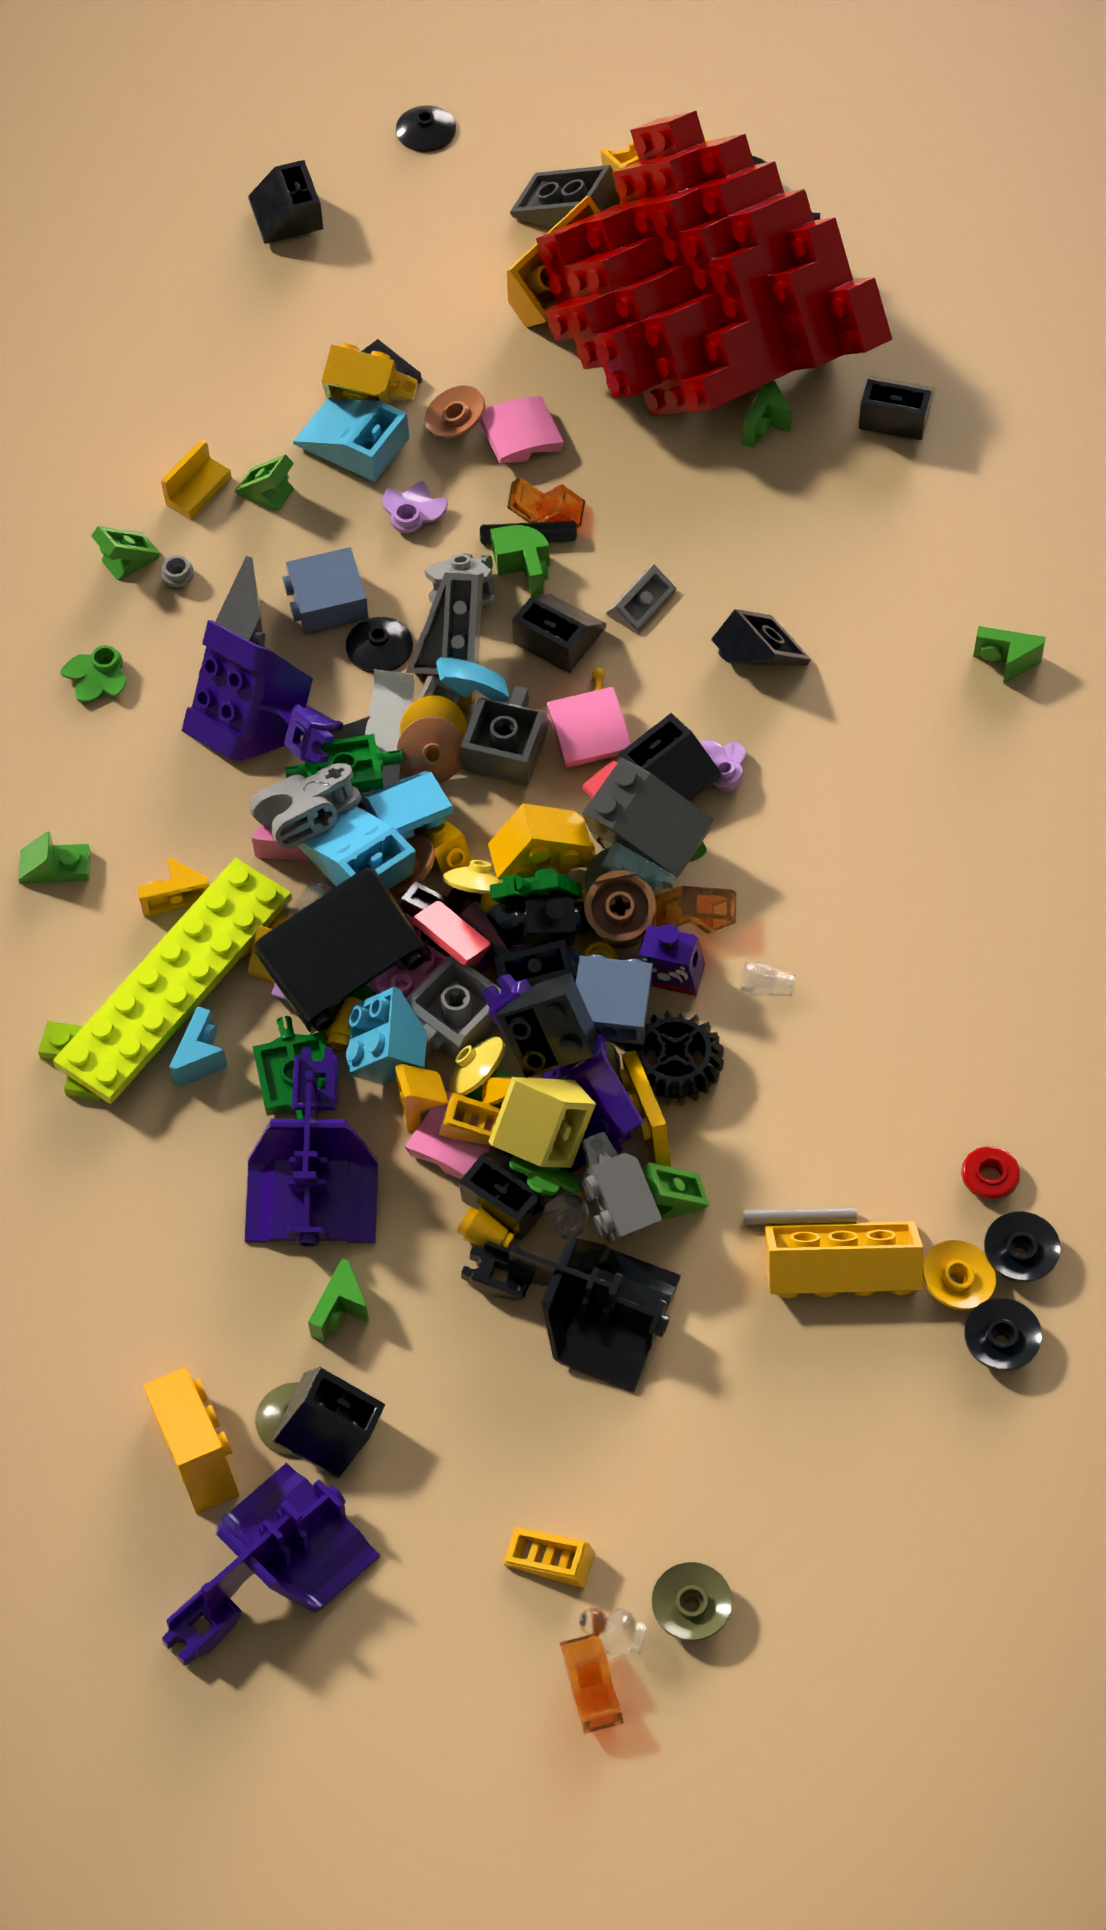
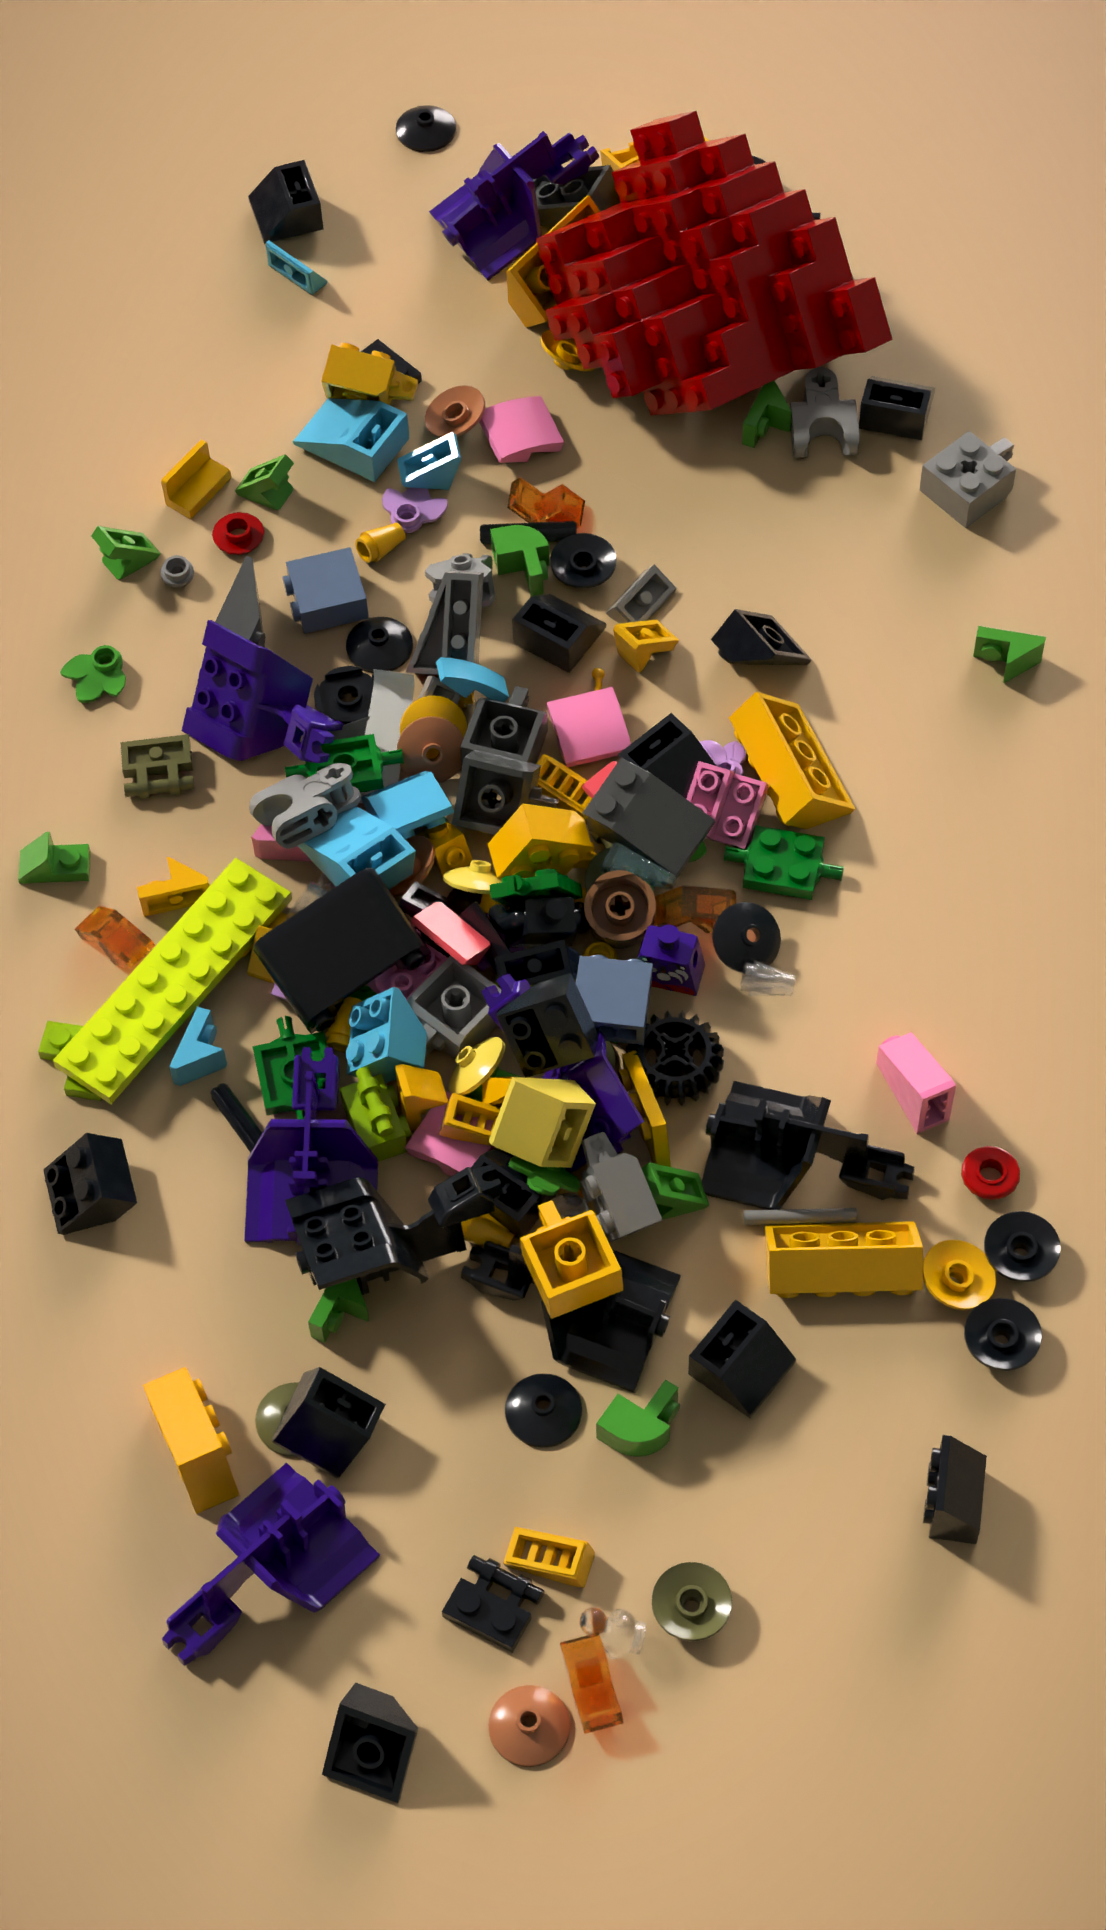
(89, 1184): none -> black slope
(116, 936): none -> clear orange slope
(157, 757): none -> olive plate
(236, 1115): none -> black axle
(240, 543): none -> red piece
(294, 269): none -> medium azure slope
(331, 692): none -> black plate
(355, 1234): none -> black piece
(371, 1743): none -> black slope
(373, 1114): none -> lime brick
(378, 542): none -> yellow cone
(432, 464): none -> medium azure slope
(488, 1614): none -> black plate
(497, 210): none -> dark purple piece
(512, 778): none -> dark grey hinge
(533, 1744): none -> nougat dish
(544, 1426): none -> black dish
(559, 772): none -> yellow slope
(562, 351): none -> yellow dish
(570, 1261): none -> yellow hinge
(579, 551): none -> black dish
(639, 1430): none -> bright green brick
(640, 640): none -> yellow slope
(730, 800): none -> bright pink slope
(731, 938): none -> black dish
(741, 1359): none -> black slope
(768, 1143): none -> black piece
(783, 862): none -> green plate
(790, 761): none -> yellow slope
(823, 415): none -> light grey piece
(916, 1081): none -> bright pink slope
(955, 1491): none -> black slope
(969, 477): none -> light grey hinge

